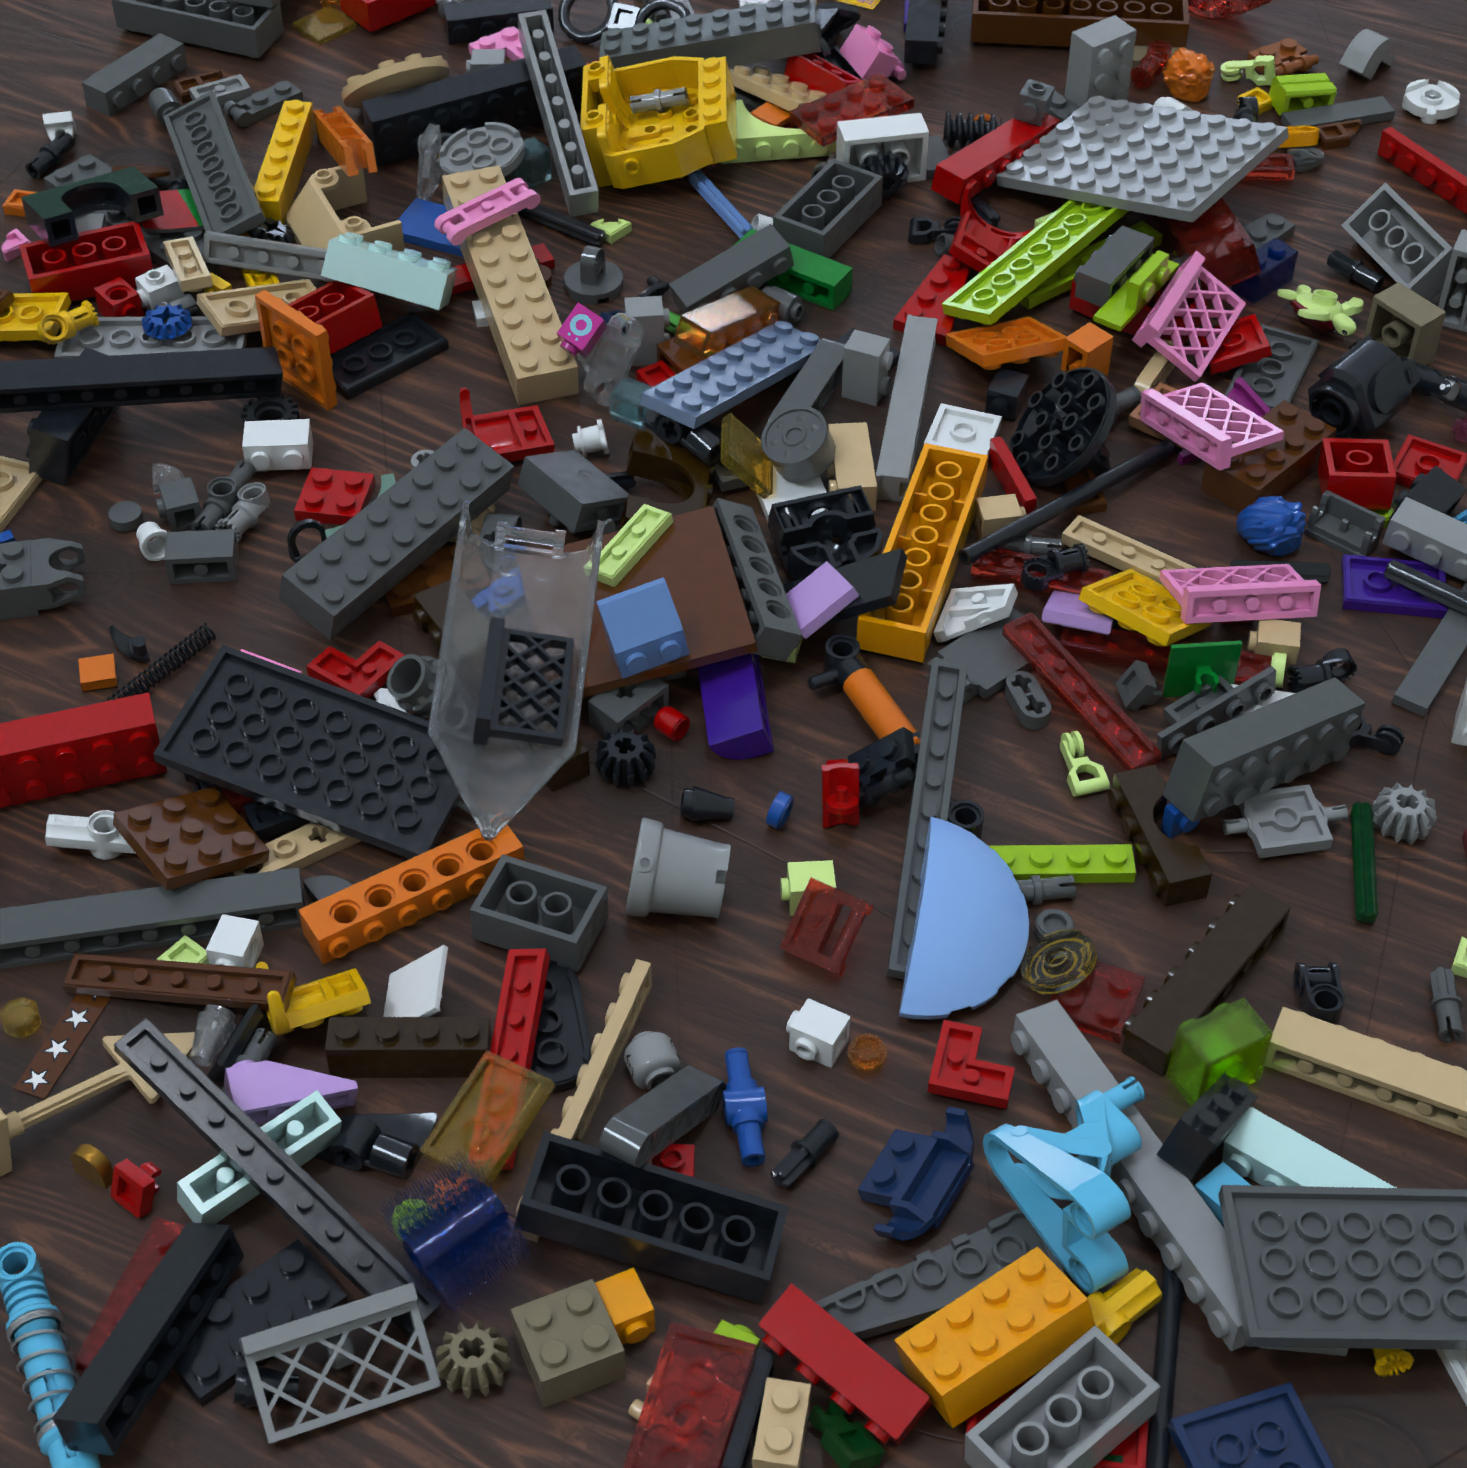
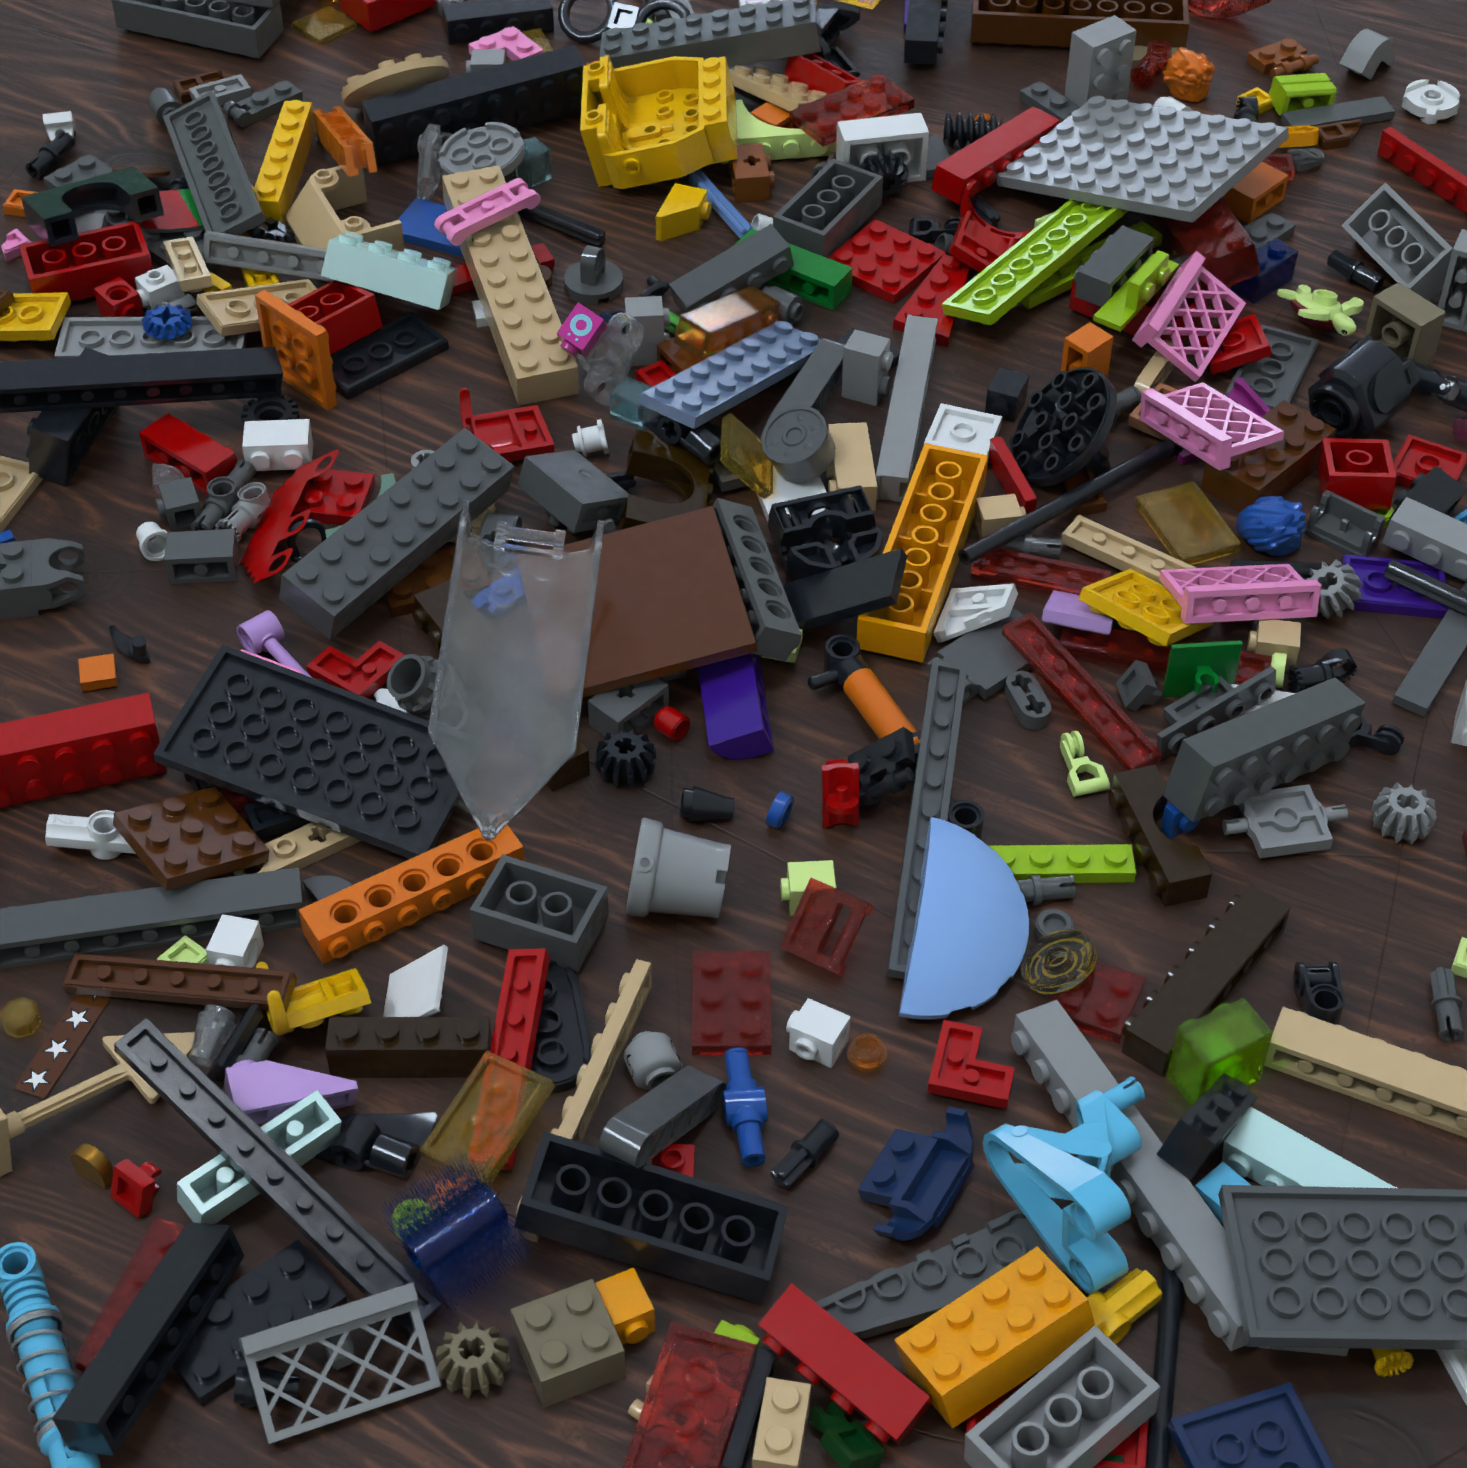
(69, 322): yellow connector -> none
(125, 516): dark grey tile -> none
(134, 74): dark grey brick -> none
(141, 686): black piece -> none
(187, 449): none -> red brick
(265, 634): none -> lavender piece
(277, 519): none -> red piece
(496, 673): black fence -> none
(558, 113): light grey brick -> none
(613, 230): yellowish green tile -> none
(632, 543): yellowish green tile -> none
(642, 628): medium blue slope -> none
(659, 100): light grey pin -> none
(682, 212): none -> yellow slope
(731, 1002): none -> clear red plate
(751, 174): none -> dark orange brick
(820, 598): lavender tile -> none
(871, 54): bright pink brick -> none
(887, 260): none -> red plate
(1006, 342): orange plate -> none
(1034, 102): dark grey brick -> none
(1054, 566): black connector -> none
(1188, 523): none -> clear yellow tile
(1233, 70): yellowish green piece -> none
(1257, 192): none -> orange brick
(1338, 588): none -> light grey gear
(1364, 863): dark green axle -> none

